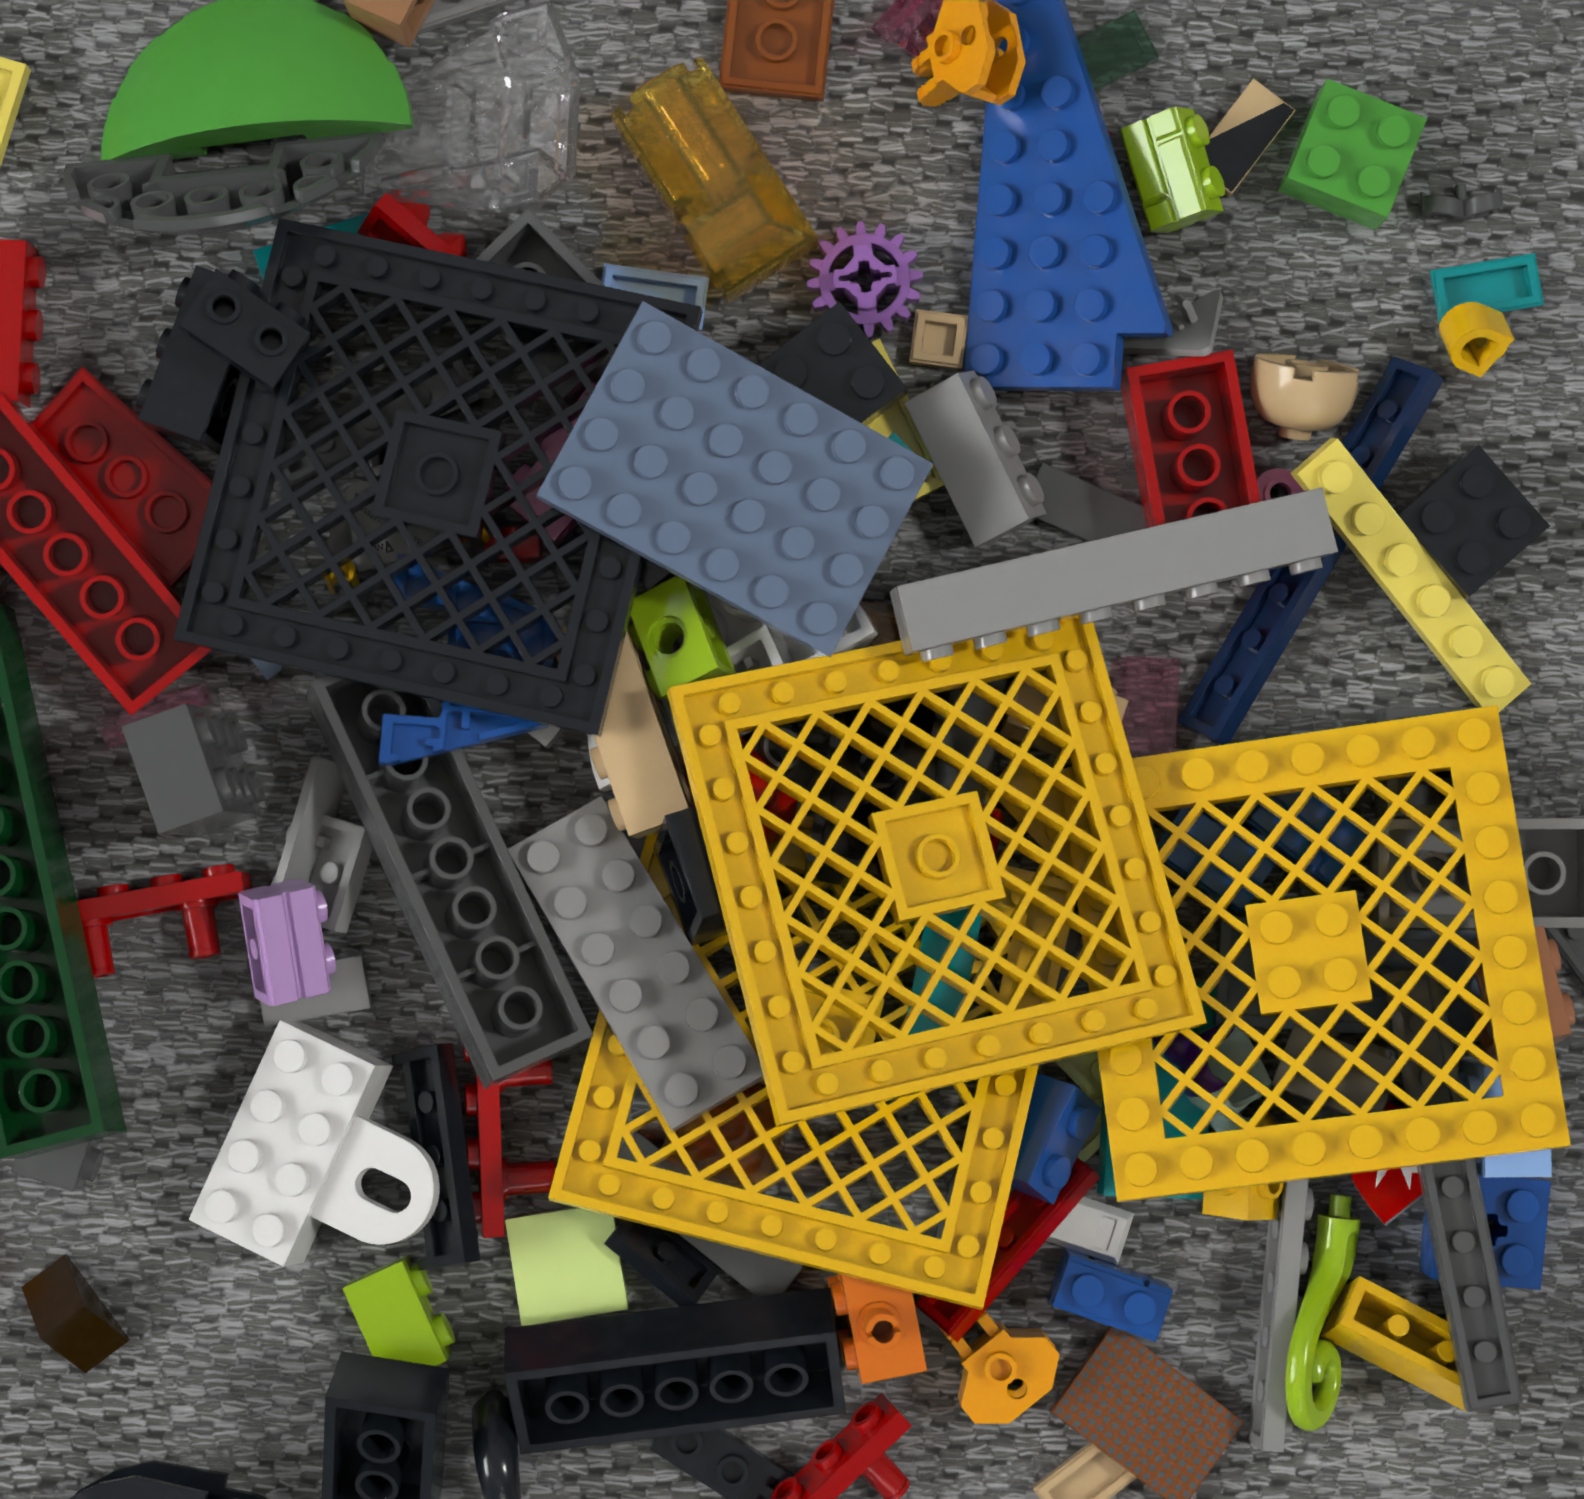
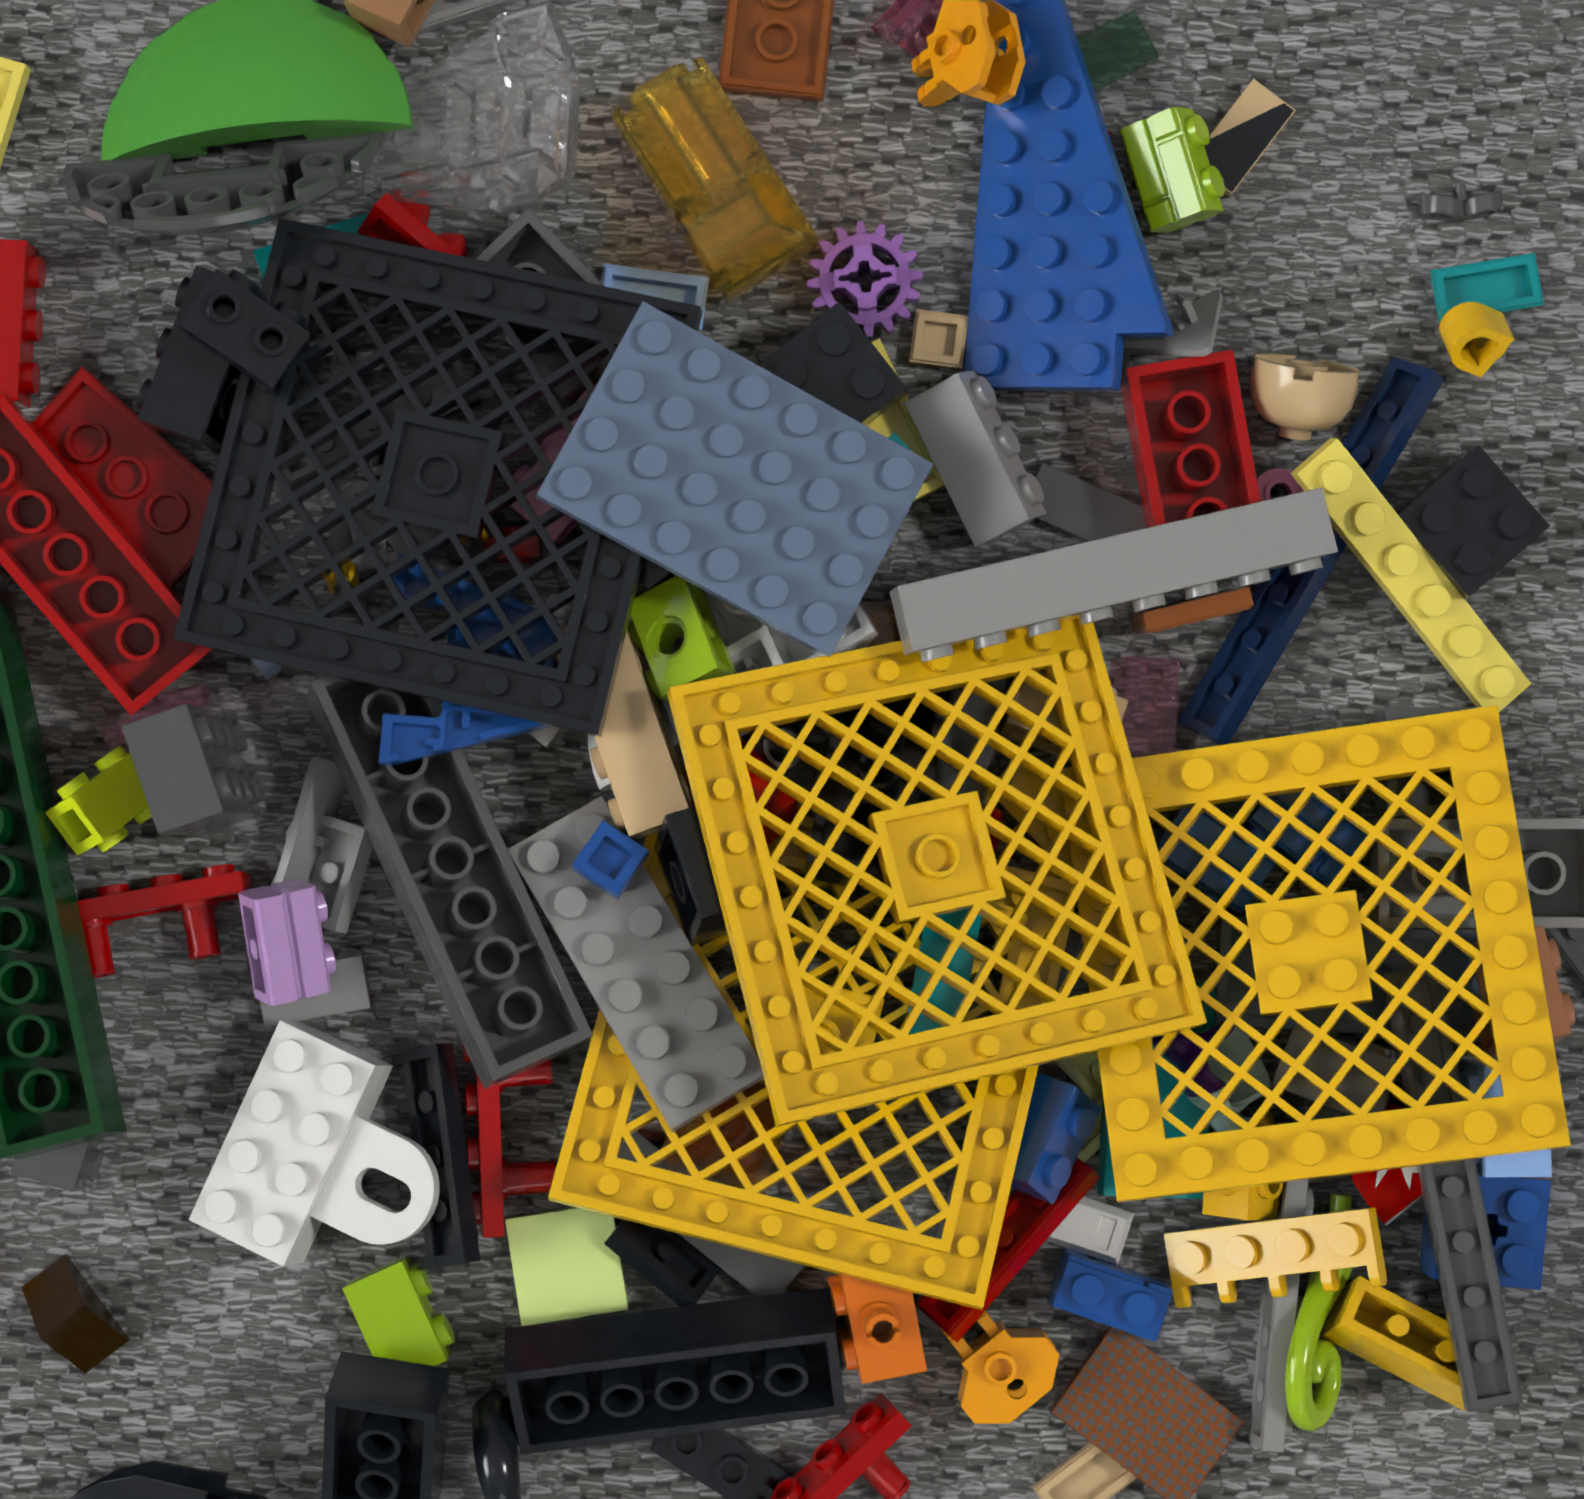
(99, 807): none -> neon yellow brick
(610, 860): none -> blue plate
(1191, 610): none -> dark orange tile
(1273, 1251): none -> yellow hinge
(1352, 154): bright green brick -> none

